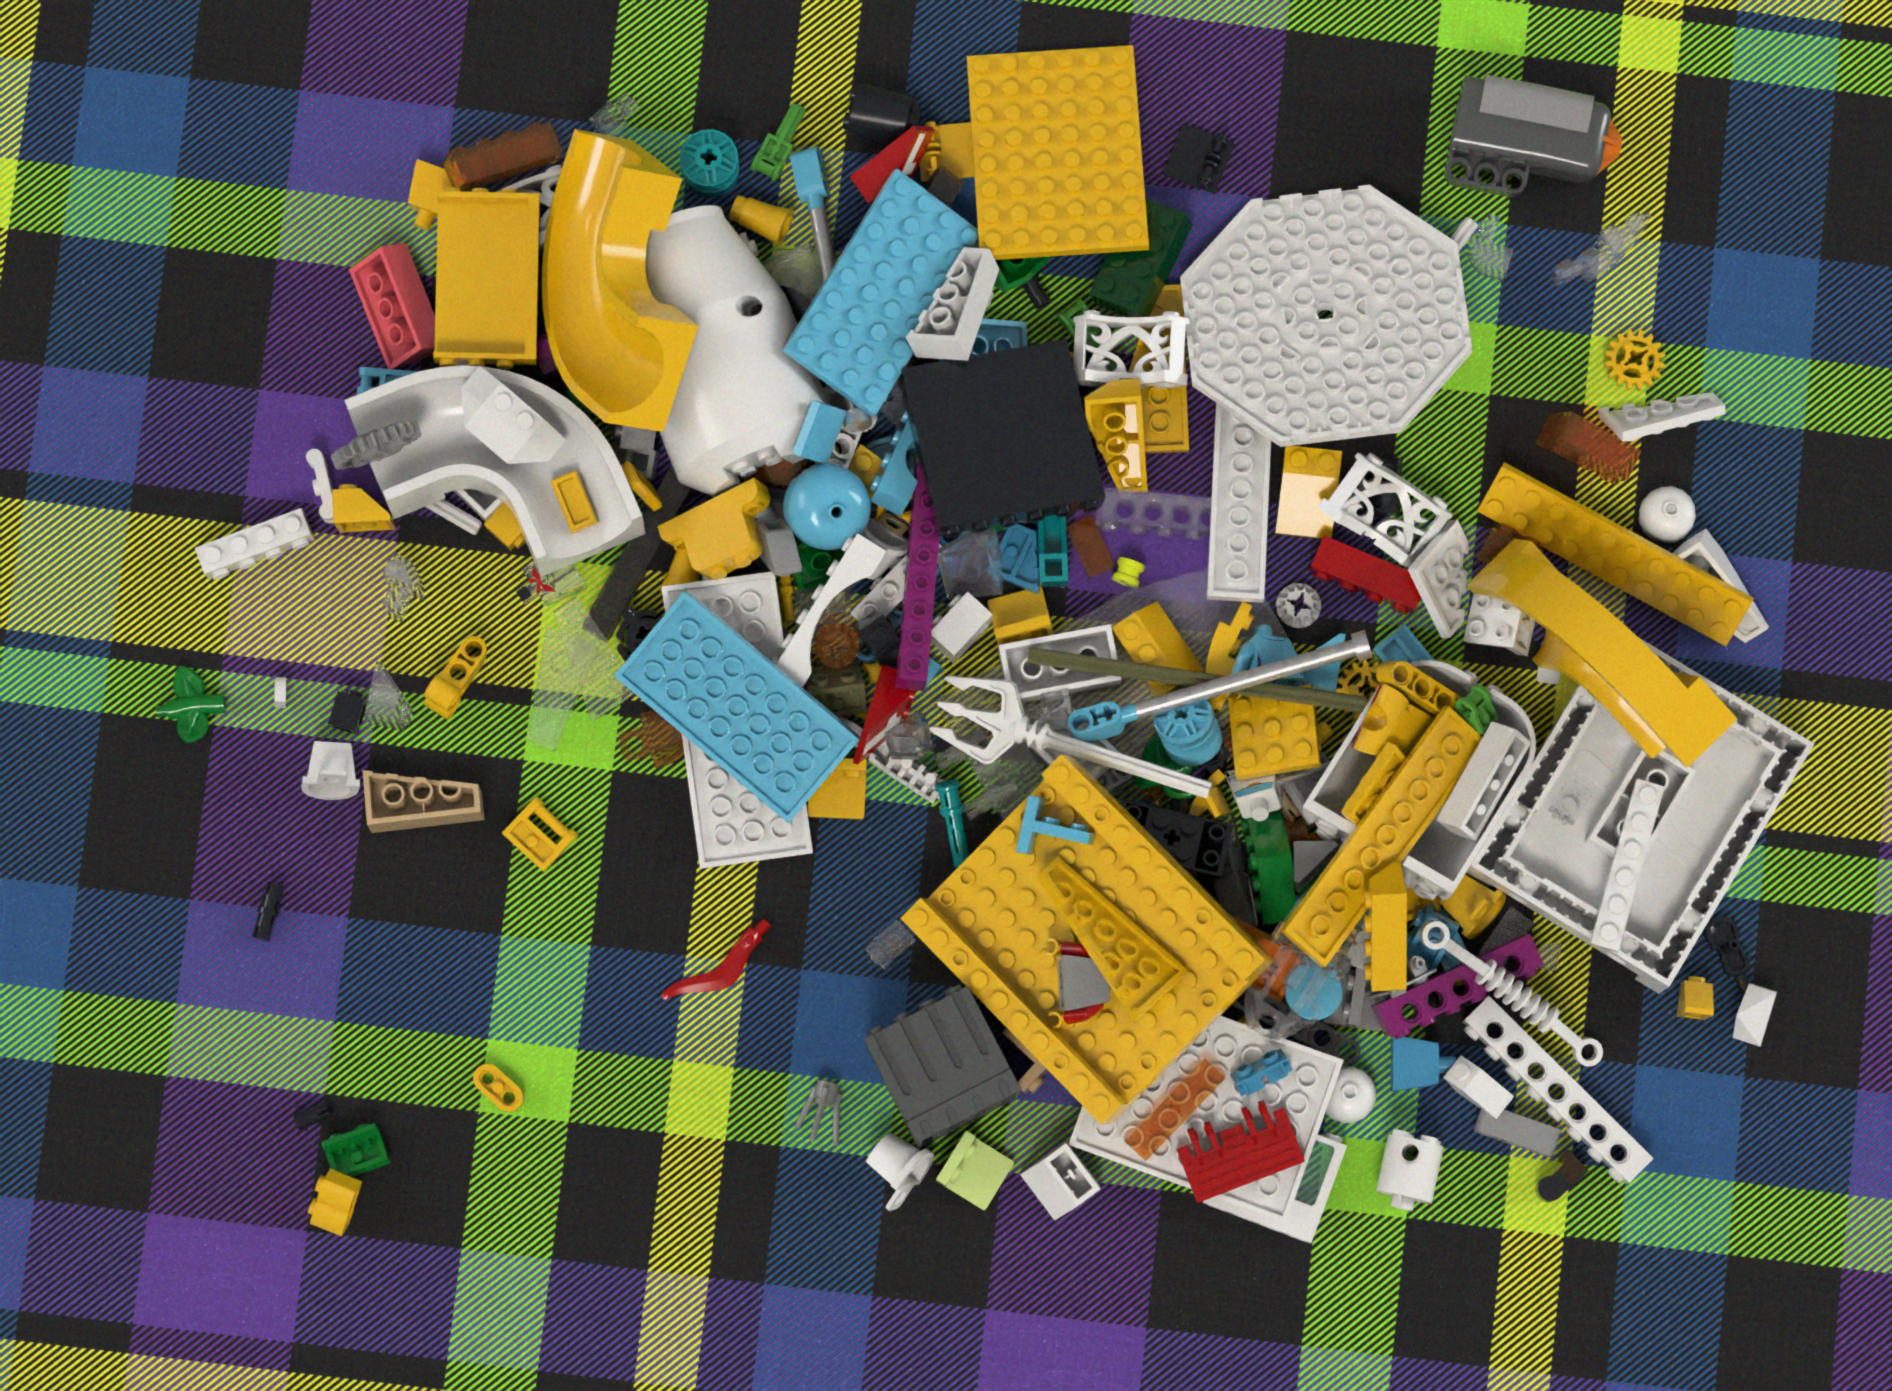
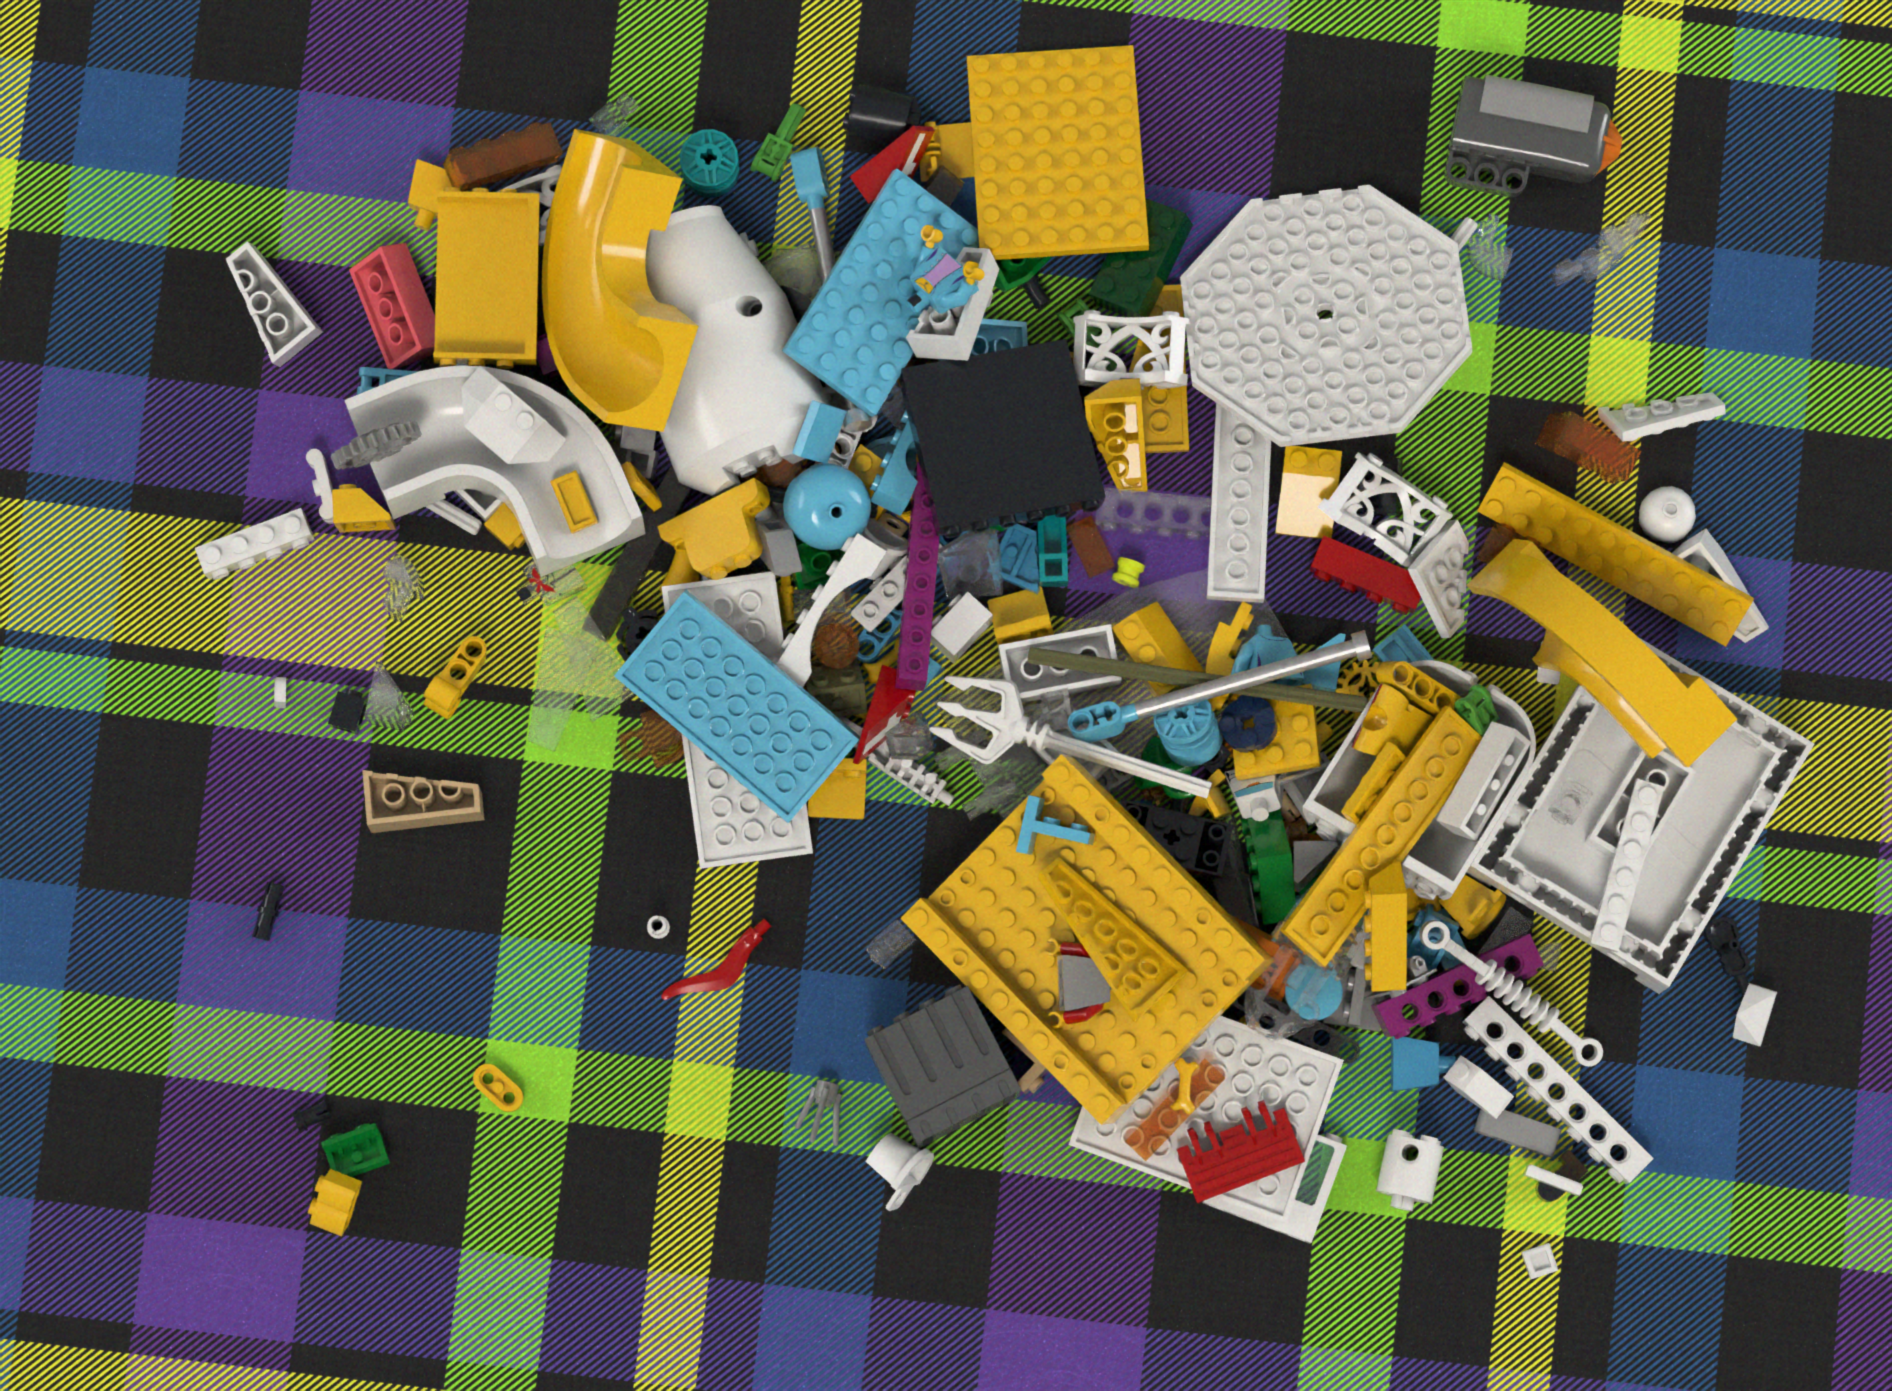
(191, 705): green plant -> none
(276, 311): none -> white wedge
(331, 772): white container -> none
(533, 841): yellow plate -> none
(658, 933): none -> white pin
(762, 218): yellow plant -> none
(879, 638): black arch -> none
(940, 278): none -> torso
(952, 810): teal pin -> none
(975, 1171): yellowish green bracket -> none
(1060, 1180): white slope -> none
(1185, 1071): none -> yellow piece
(1199, 158): black hinge -> none
(1251, 738): none -> dark blue plate
(1272, 1065): dark azure hinge -> none
(1305, 616): white gear -> none
(1352, 1096): white cylinder -> none
(1498, 625): white bracket -> none
(1539, 1261): none -> white tile
(1553, 1180): none -> white tile
(1629, 350): yellow gear -> none
(1695, 999): yellow slope -> none

